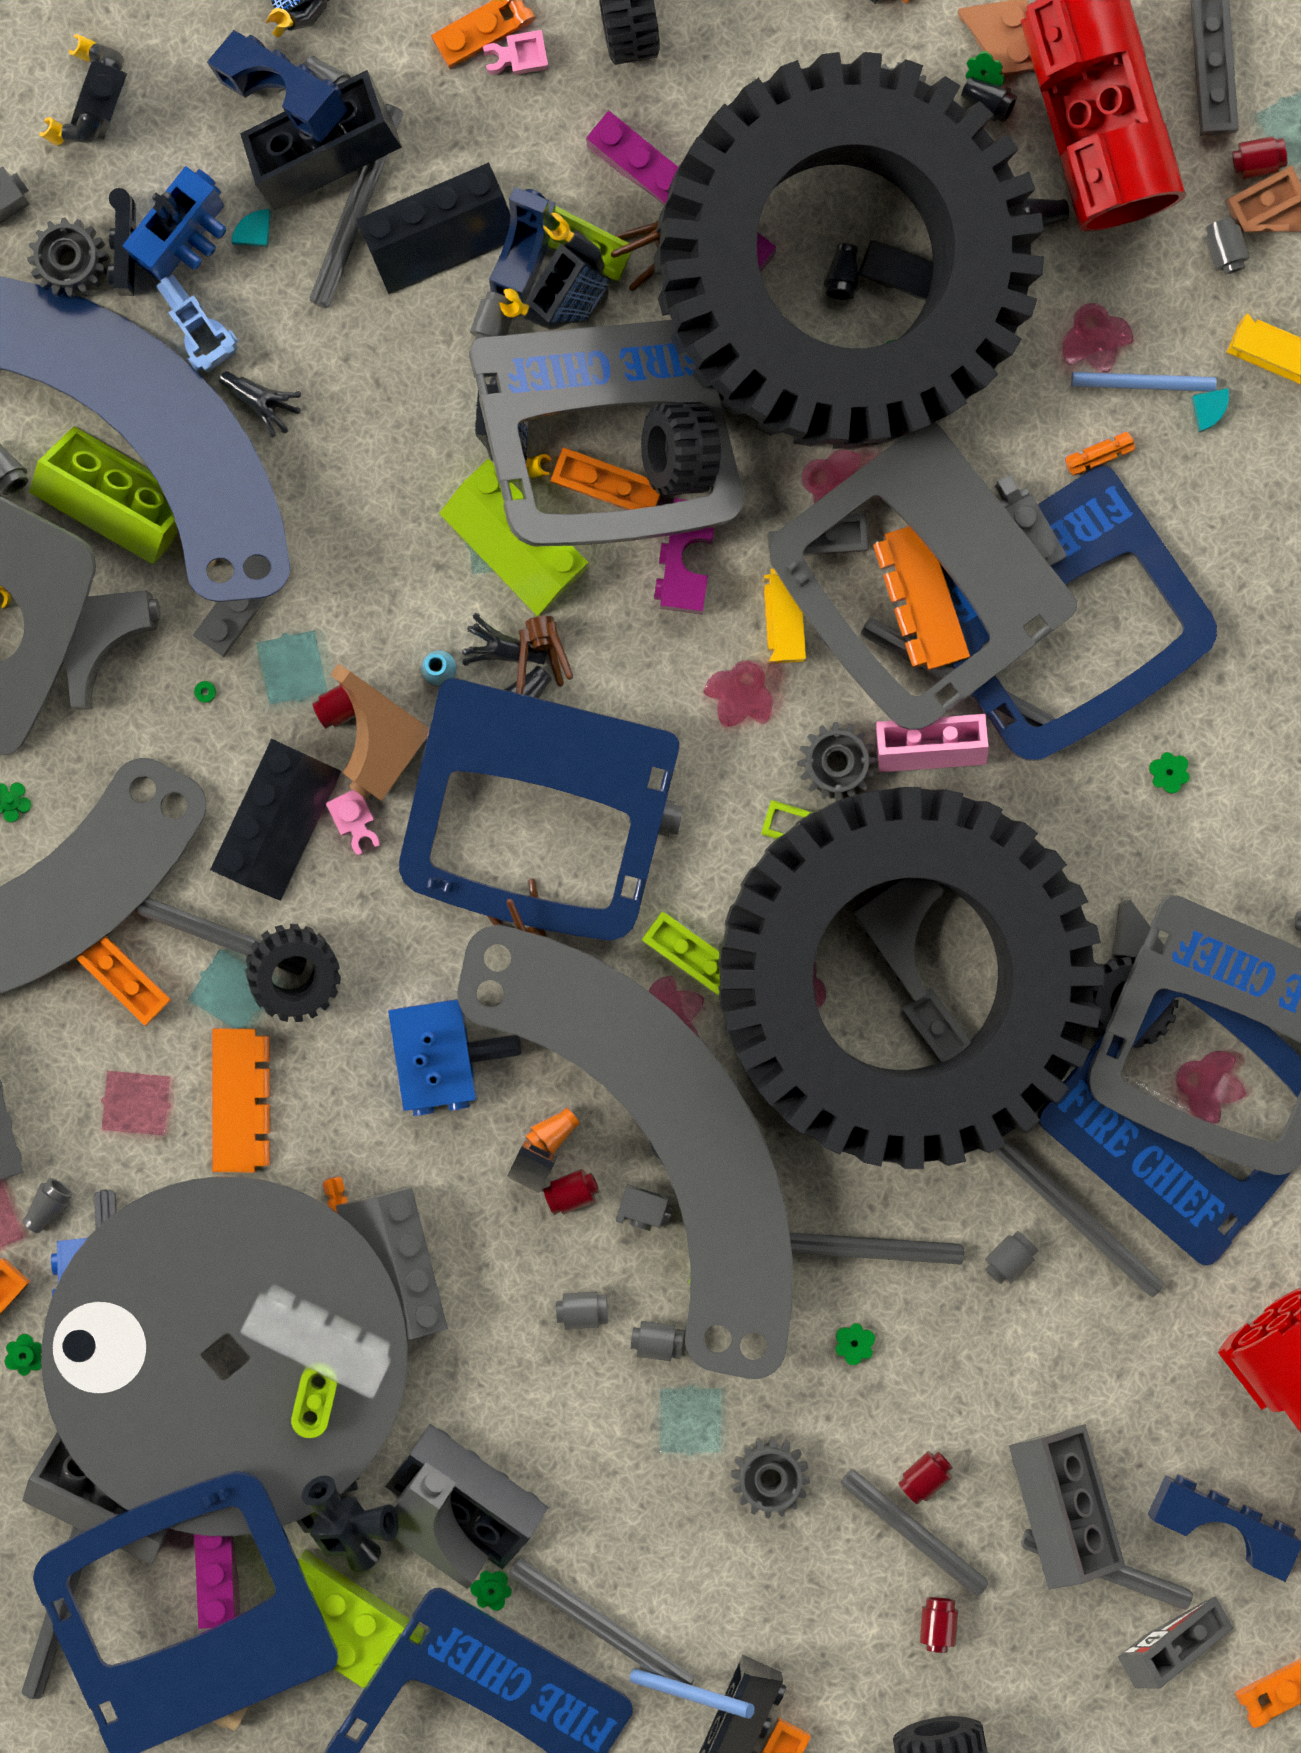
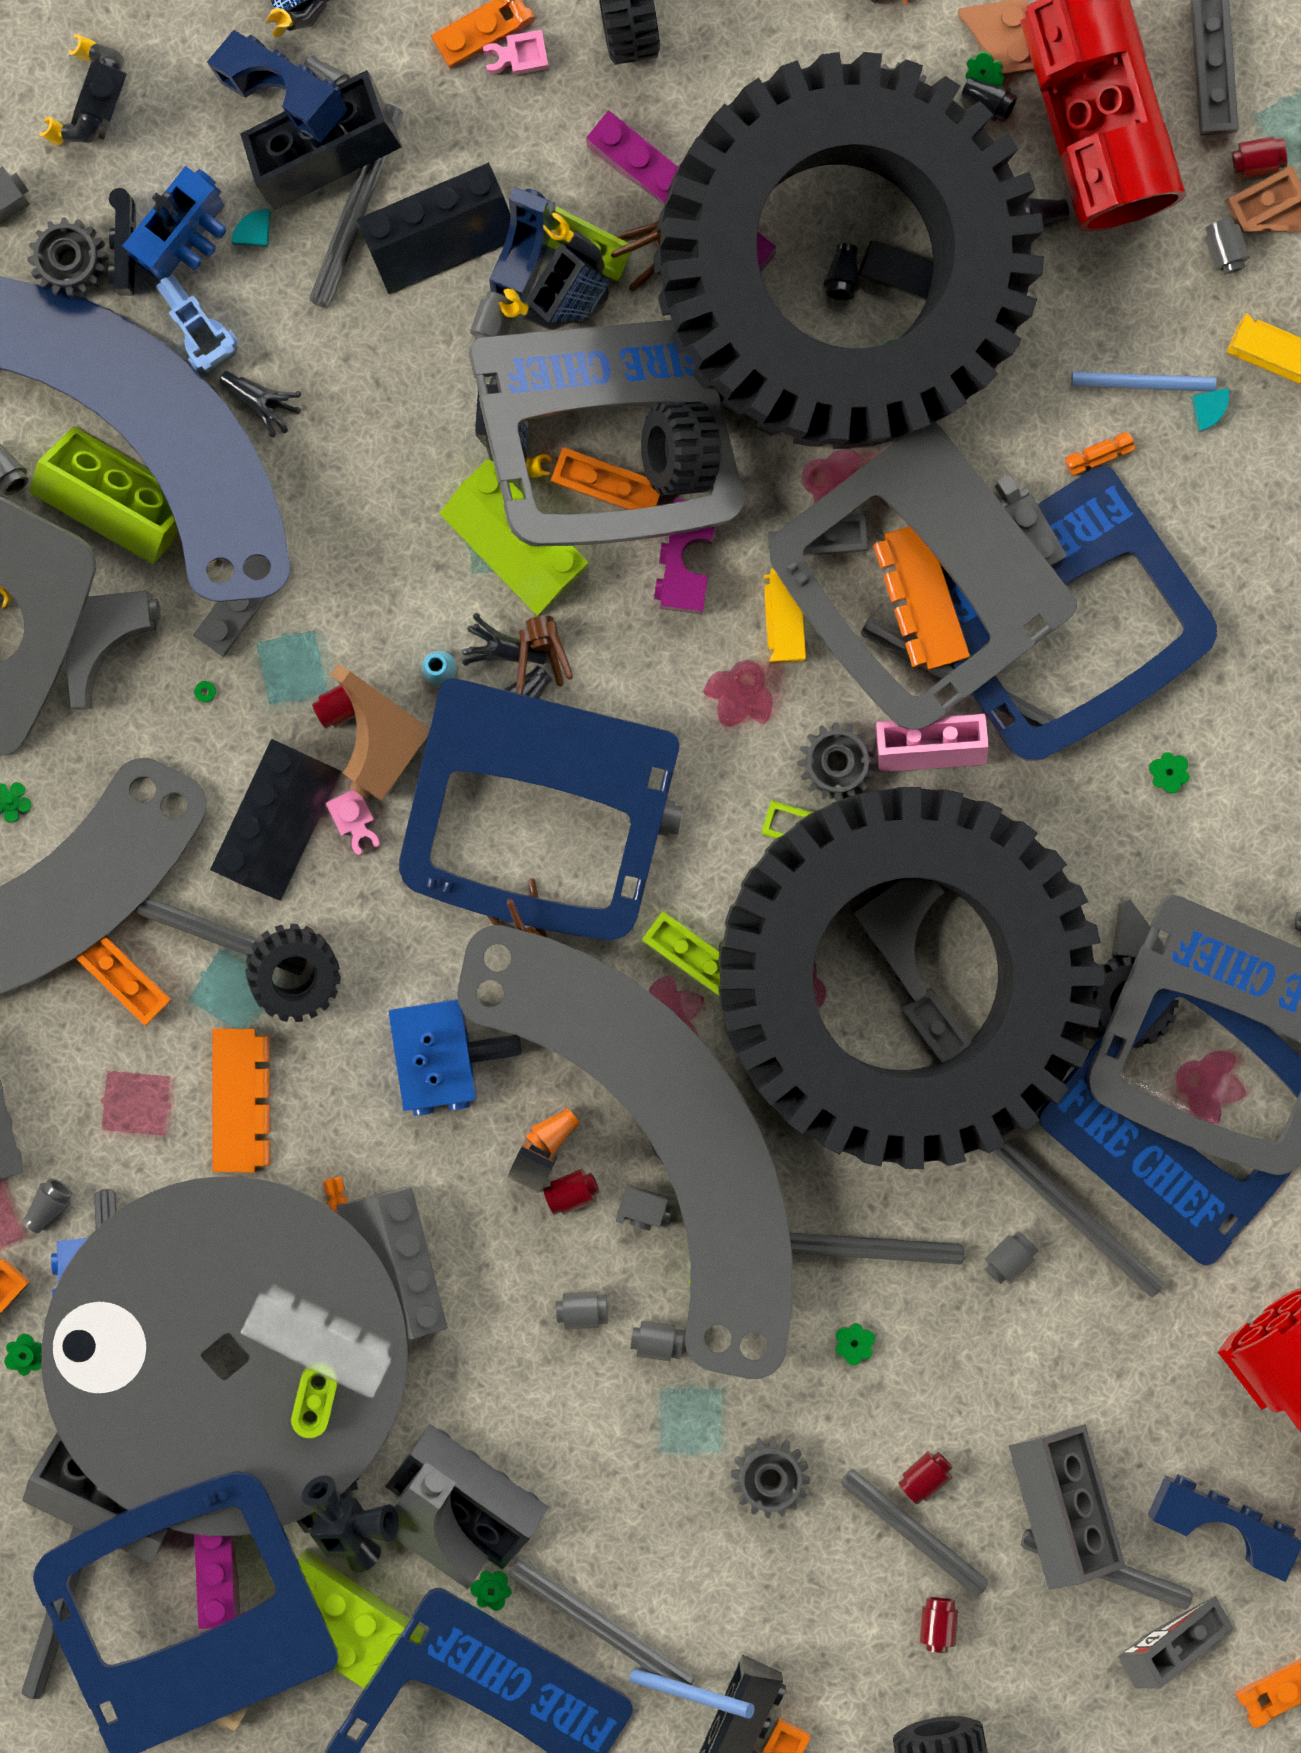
(1096, 344): clear pink plate -> none

